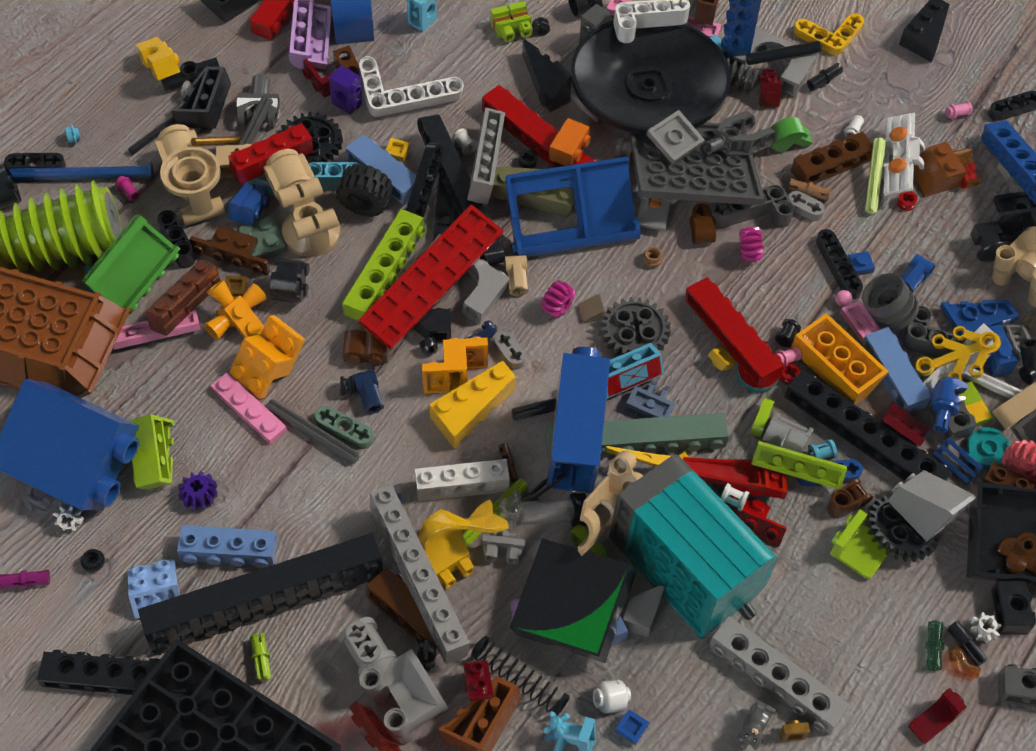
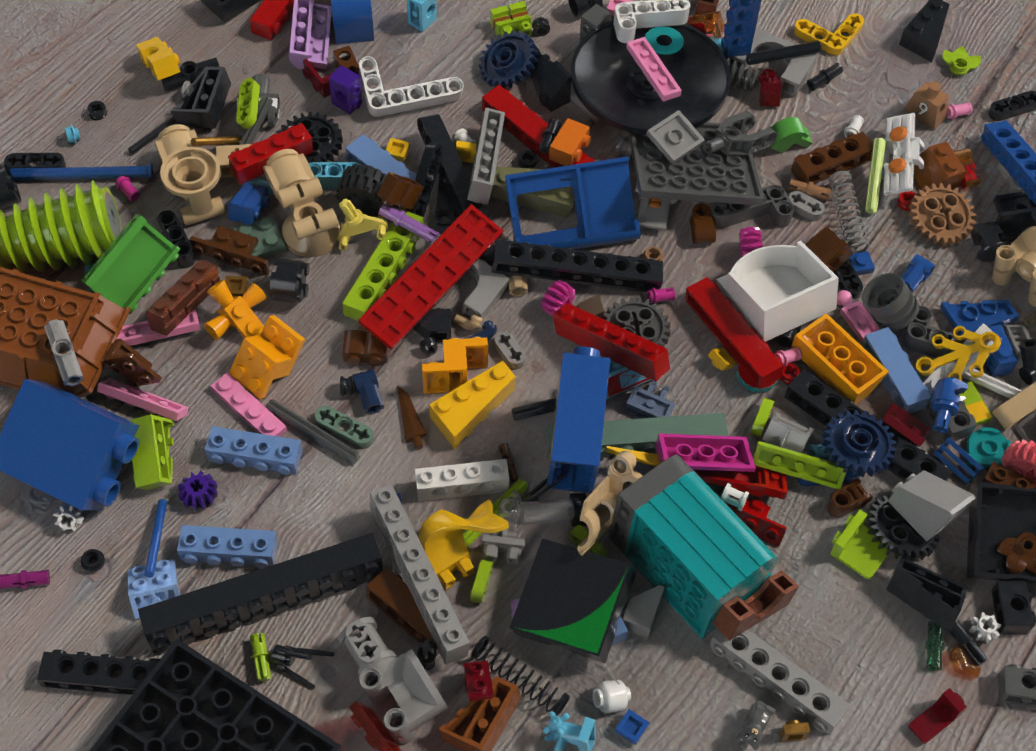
(67, 362): none -> light grey piece
(95, 106): none -> black bush
(130, 364): none -> reddish brown bracket
(136, 397): none -> bright pink plate
(155, 538): none -> blue bar
(247, 113): none -> lime beam
(253, 450): none -> medium blue brick
(286, 655): none -> black plant
(358, 223): none -> light yellow axle
(399, 191): none -> reddish brown brick
(411, 422): none -> reddish brown bar
(412, 225): none -> medium lavender pin
(466, 151): none -> yellow plate
(469, 324): none -> tan arm
(481, 581): none -> lime beam
(508, 59): none -> dark blue gear
(549, 135): none -> black axle
(576, 266): none -> black brick
(612, 341): none -> red brick
(653, 69): none -> bright pink plate
(659, 295): none -> dark pink pin
(677, 40): none -> teal piece
(707, 451): none -> dark pink slope
(708, 23): none -> clear orange leg
(740, 615): none -> copper arch
(780, 288): none -> white piece
(829, 248): none -> reddish brown bracket
(852, 240): none -> light grey piece
(859, 443): none -> dark blue gear
(928, 592): none -> black wedge
(929, 104): none -> medium nougat torso
(942, 214): none -> medium nougat gear
(960, 62): none -> lime plate

